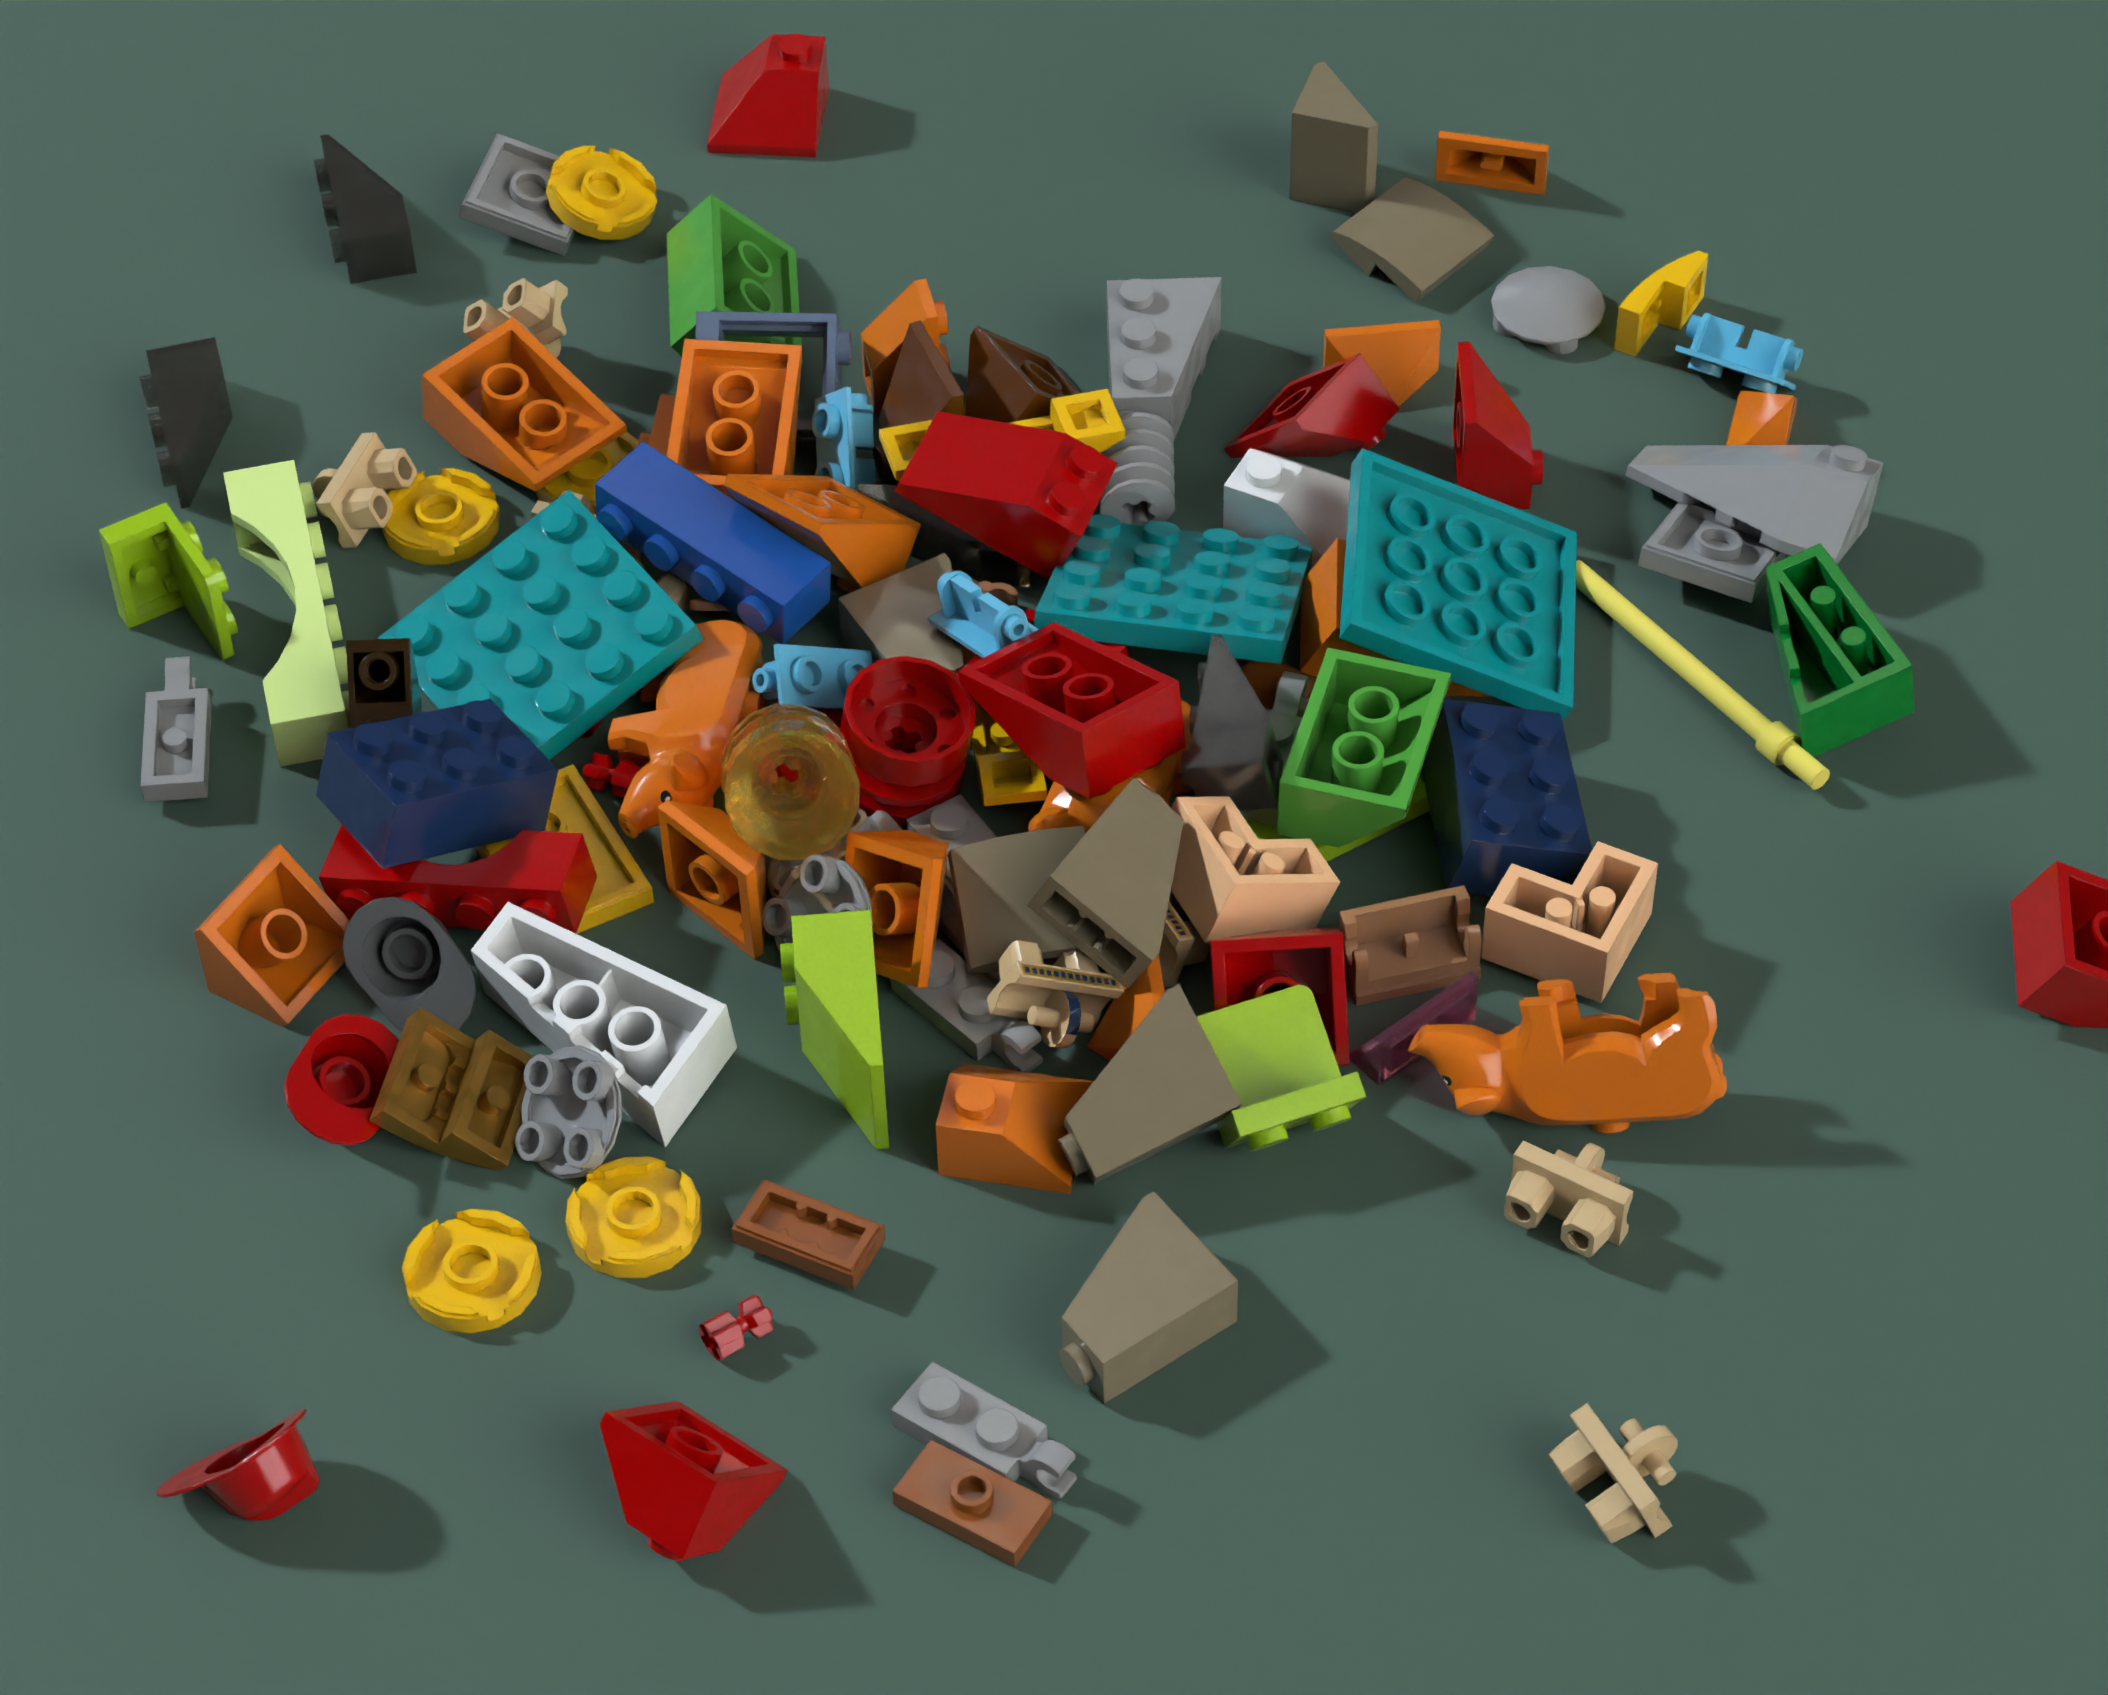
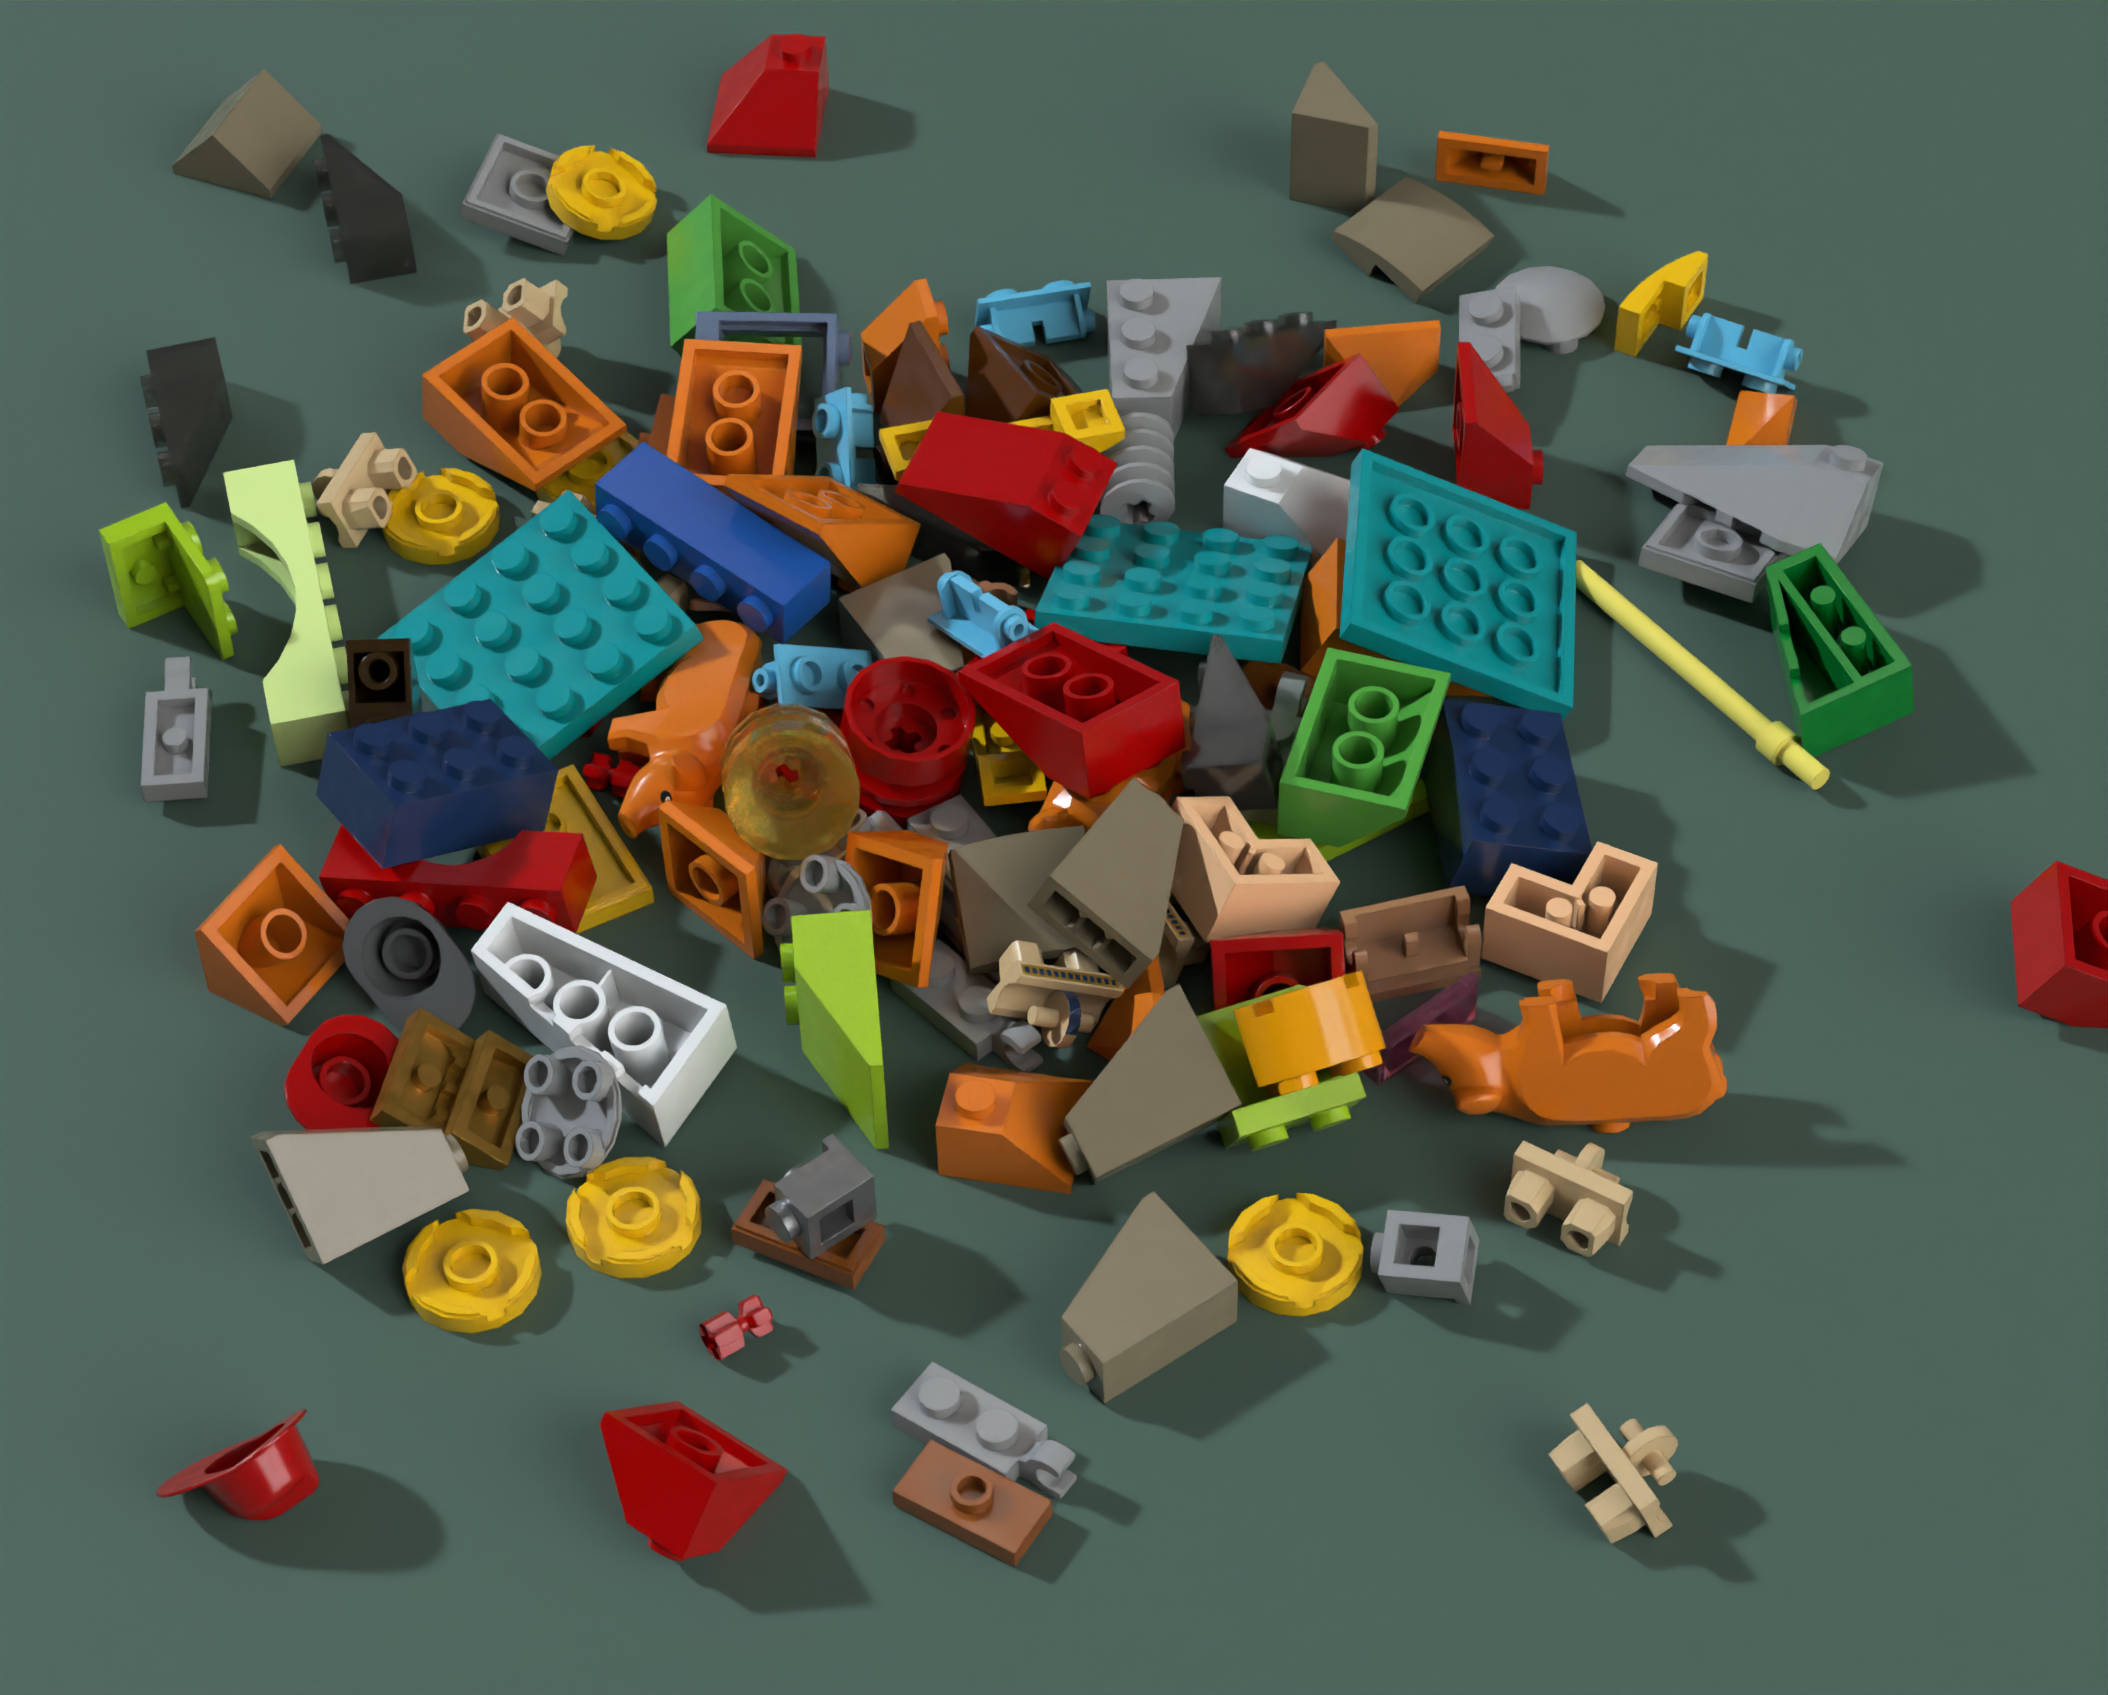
(251, 139): none -> dark tan slope
(359, 1181): none -> slope
(823, 1200): none -> flat silver brick
(1057, 307): none -> medium azure hinge
(1254, 365): none -> clear smoke slope
(1295, 1254): none -> yellow tile
(1309, 1031): none -> light orange brick
(1420, 1234): none -> light grey brick
(1493, 328): none -> light grey hinge

